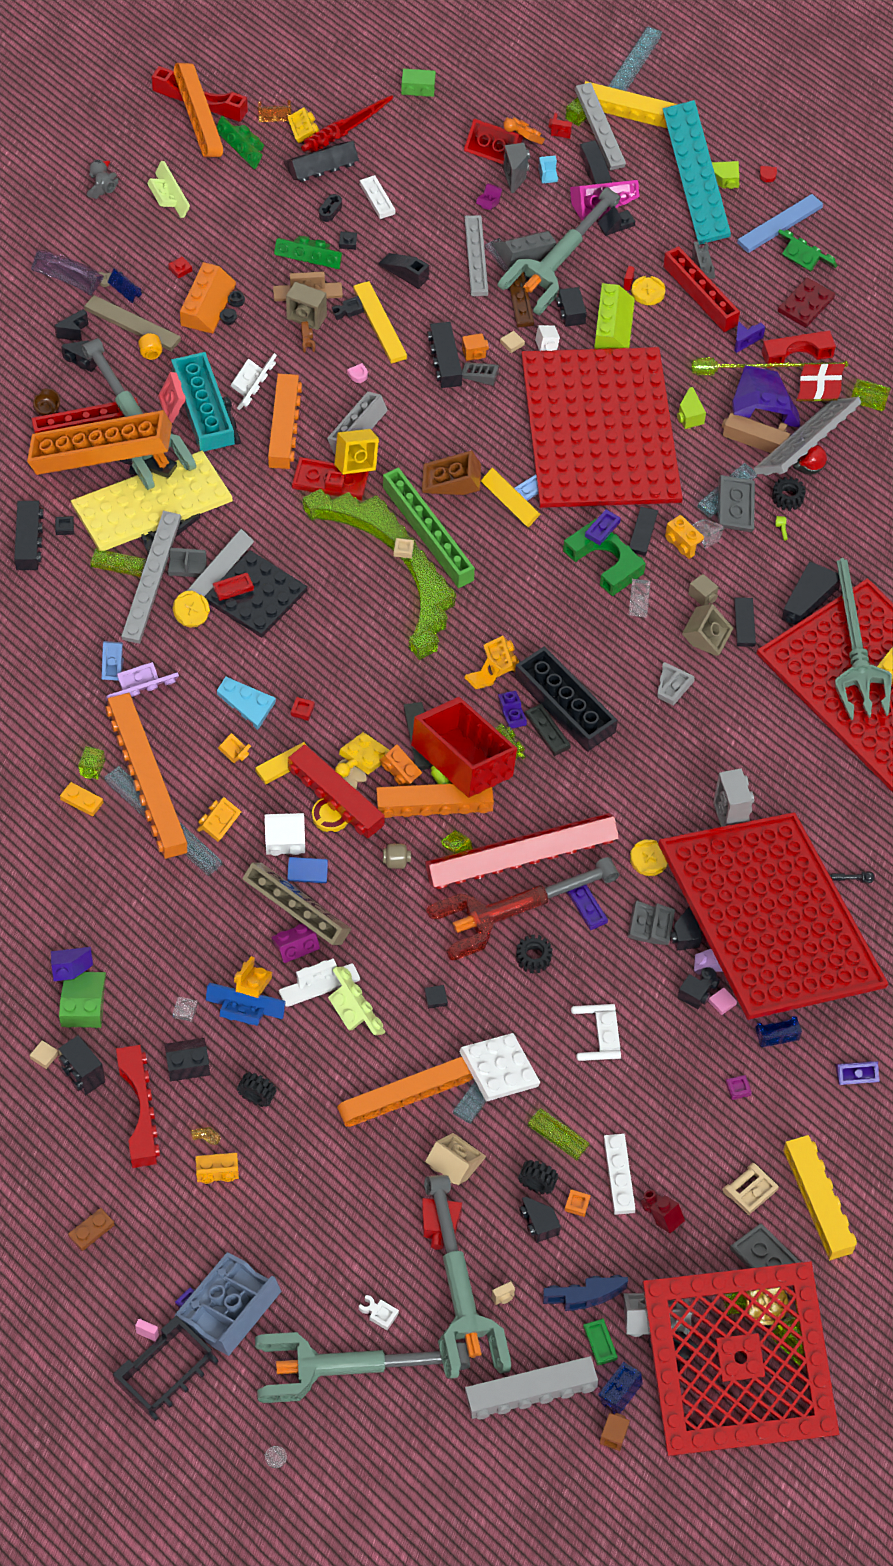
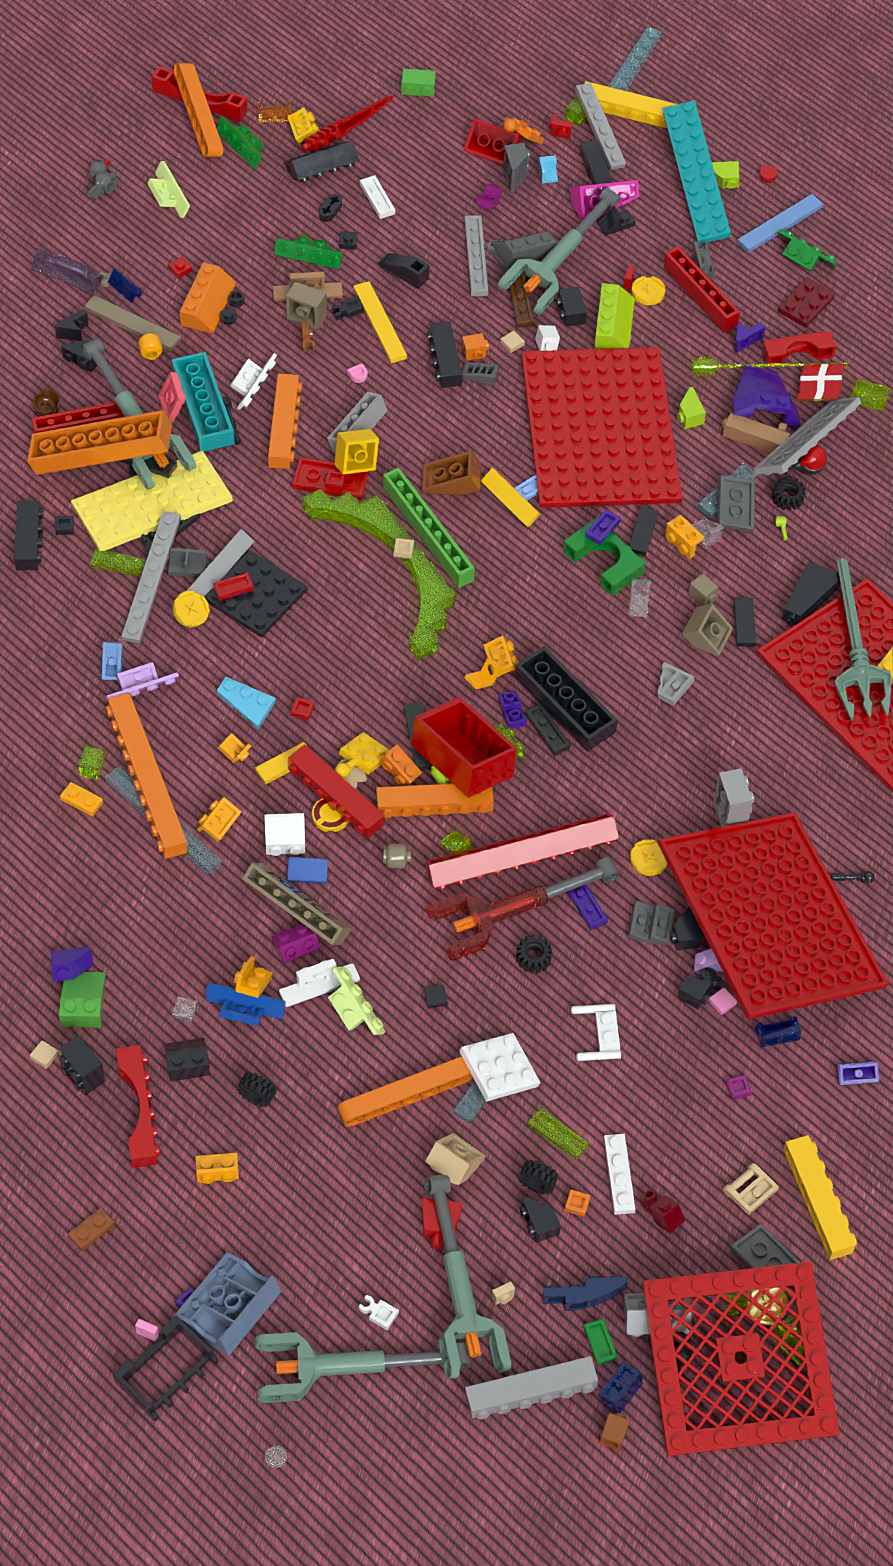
(207, 1134): clear yellow arm -> none

